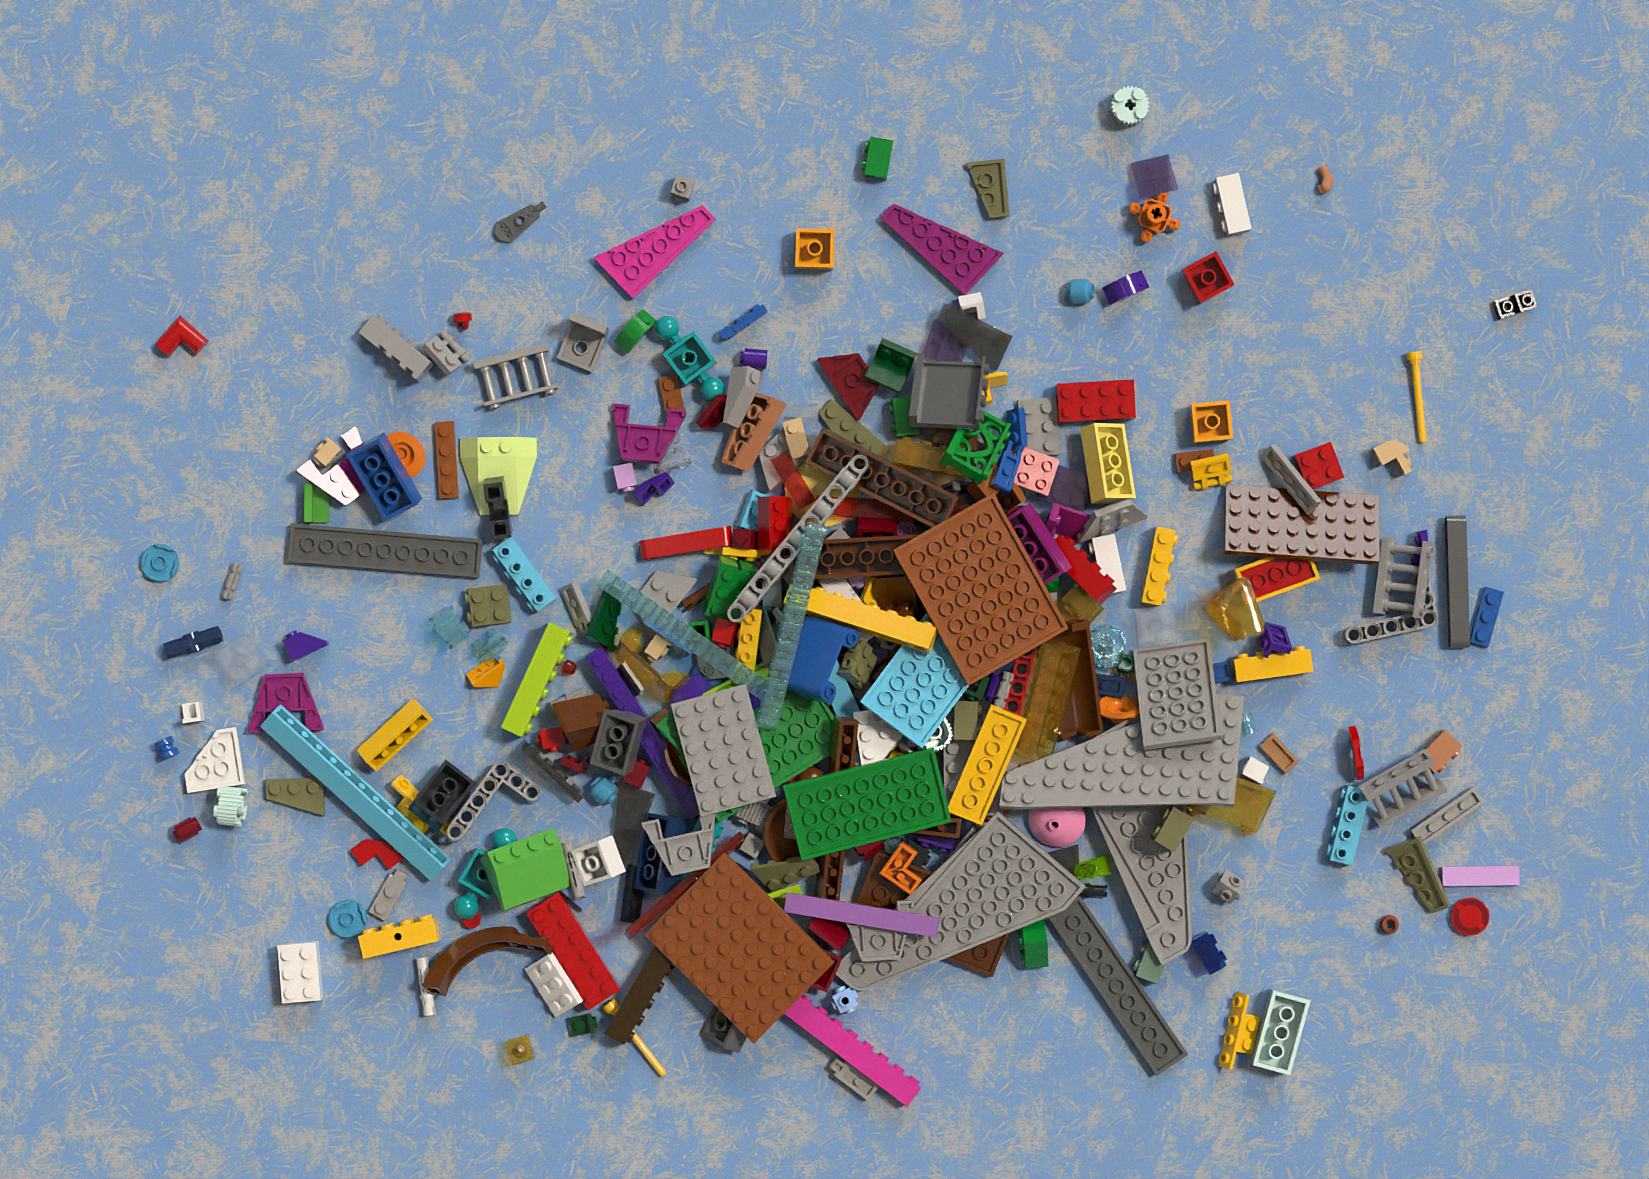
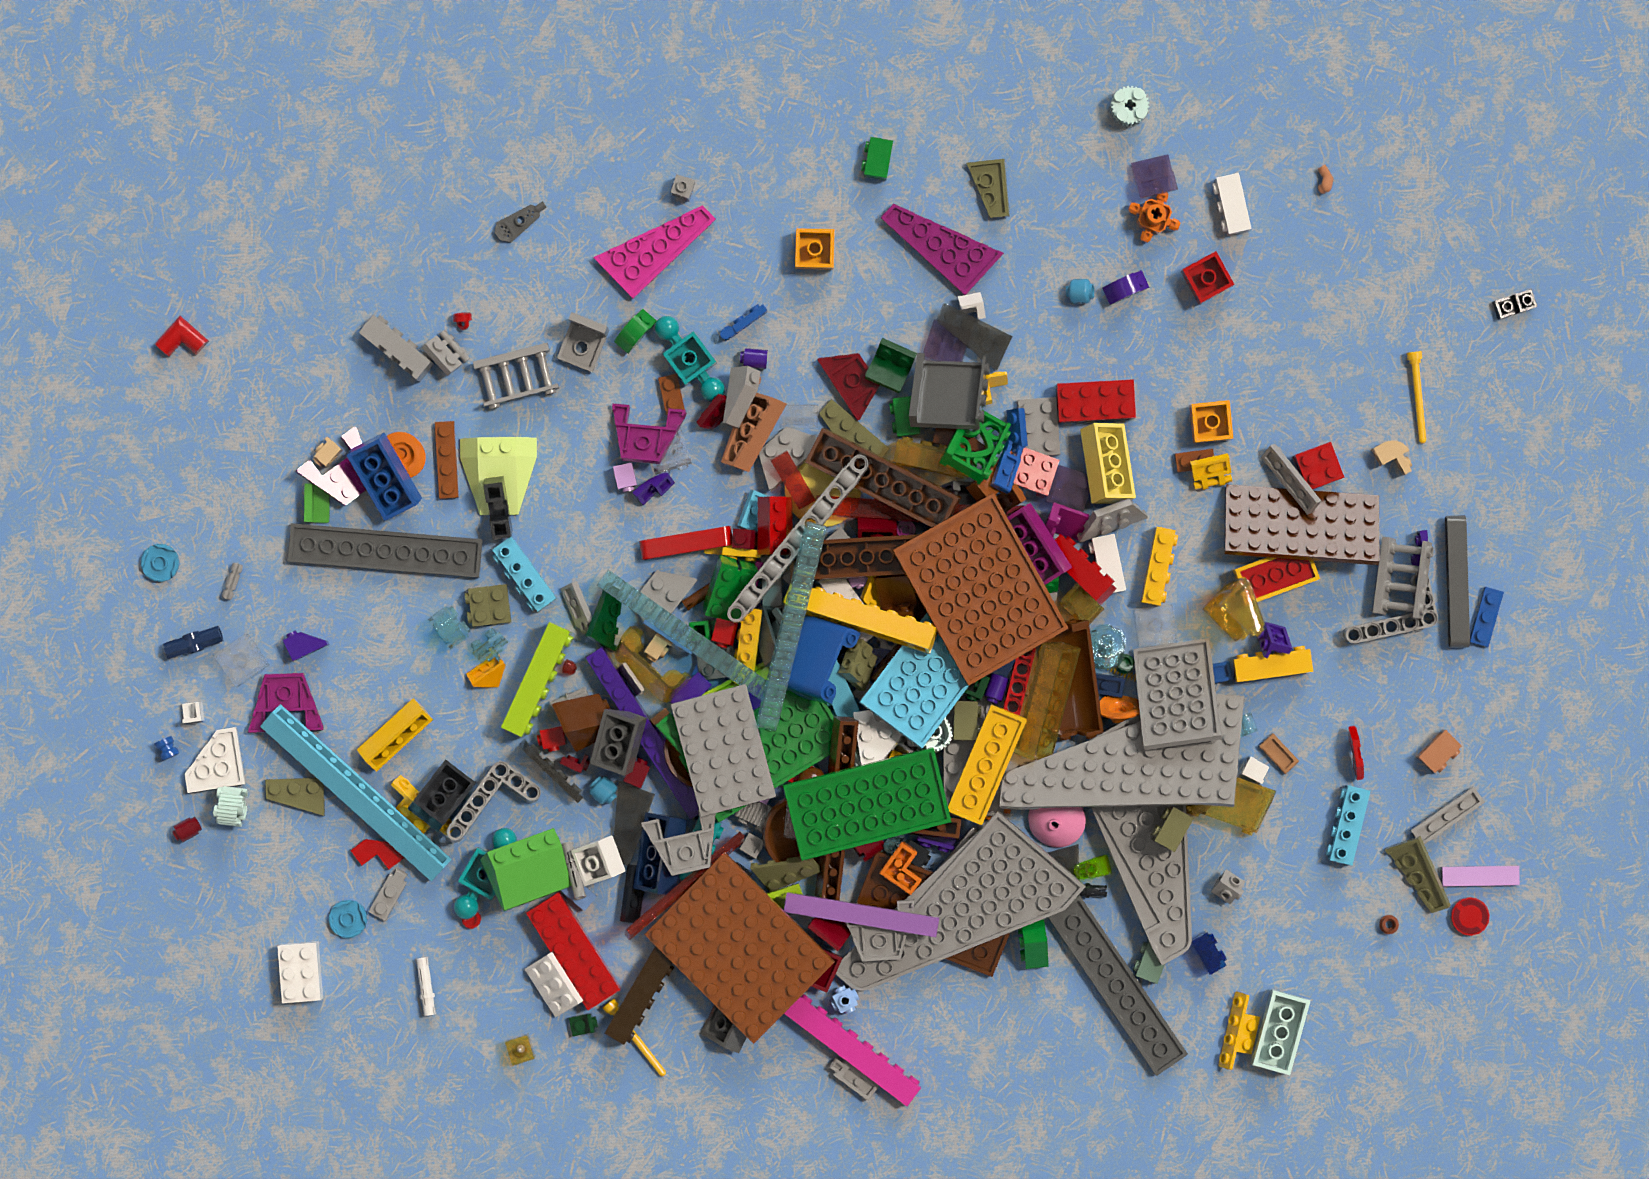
(413, 934): yellow brick -> none
(472, 946): reddish brown arch -> none
(796, 438): tan slope -> none
(1003, 690): light grey axle -> none
(1396, 775): light grey fence -> none

